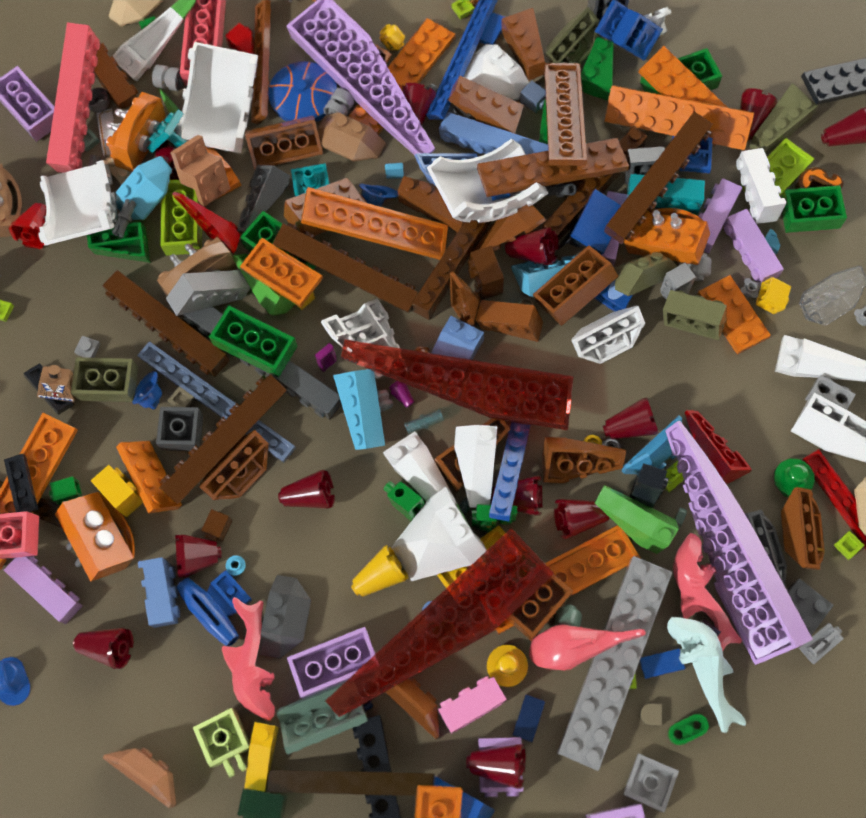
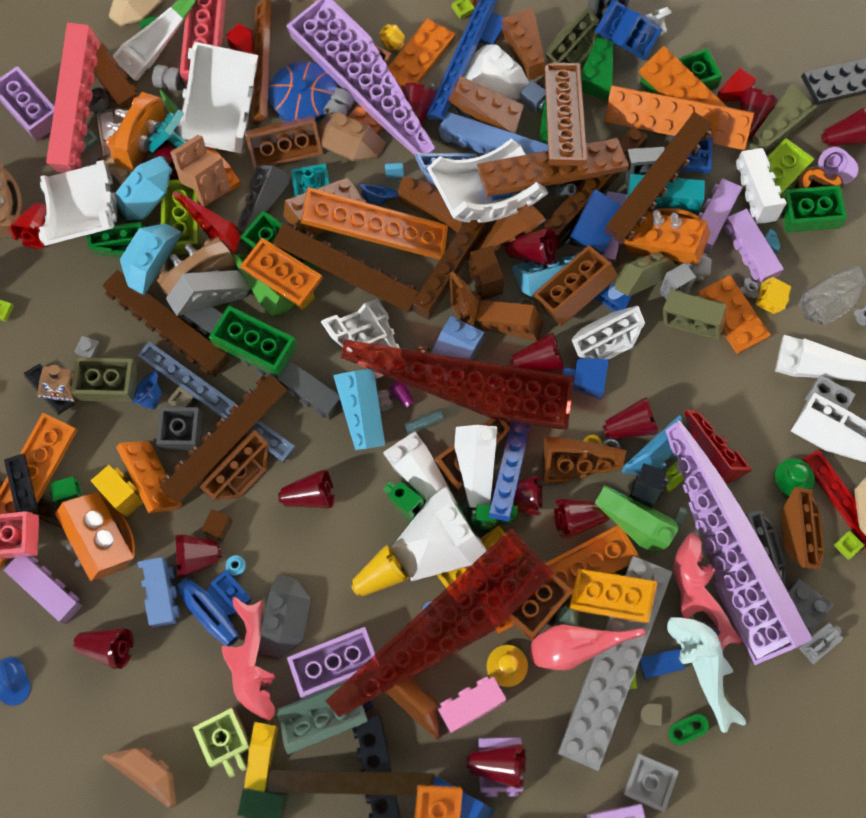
(124, 218): dark grey pin -> none
(147, 255): none -> medium azure wedge
(326, 357): magenta tile -> none
(528, 718): dark blue tile -> none
(539, 356): none -> dark red cone
(589, 376): none -> blue torso
(613, 595): none -> light orange tile
(735, 86): none -> red slope
(839, 162): none -> lavender piece

